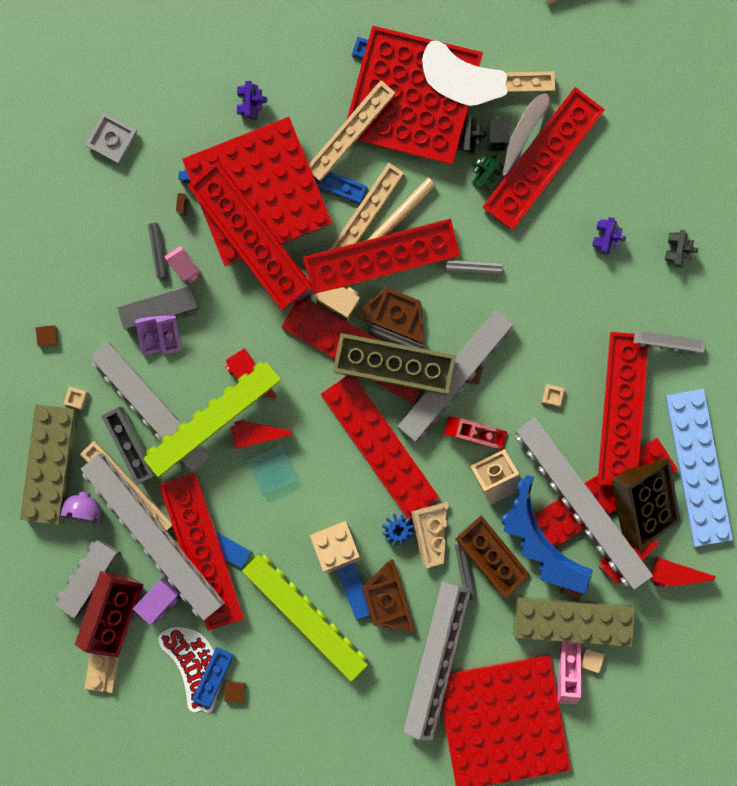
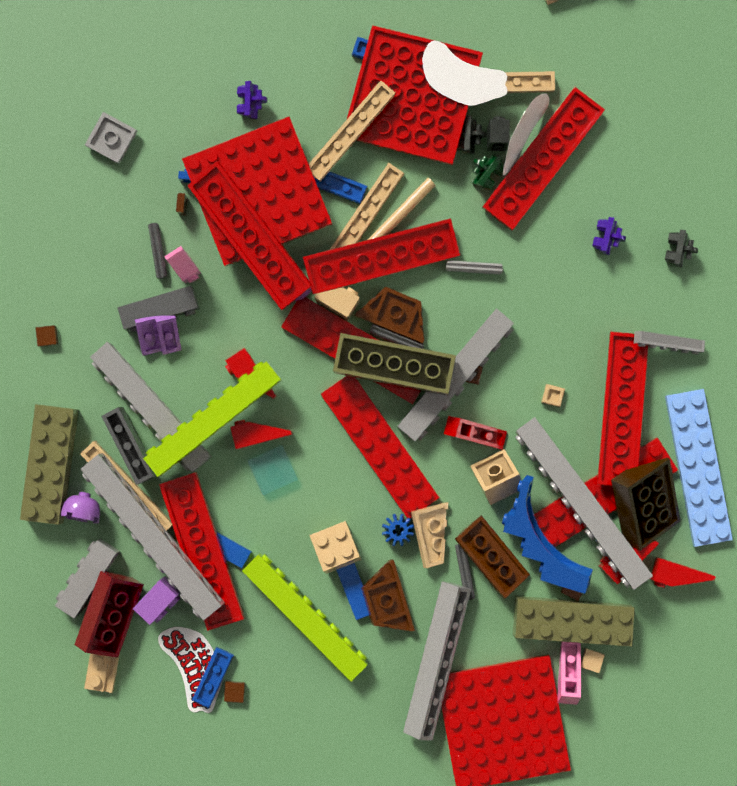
(75, 398): tan tile -> none

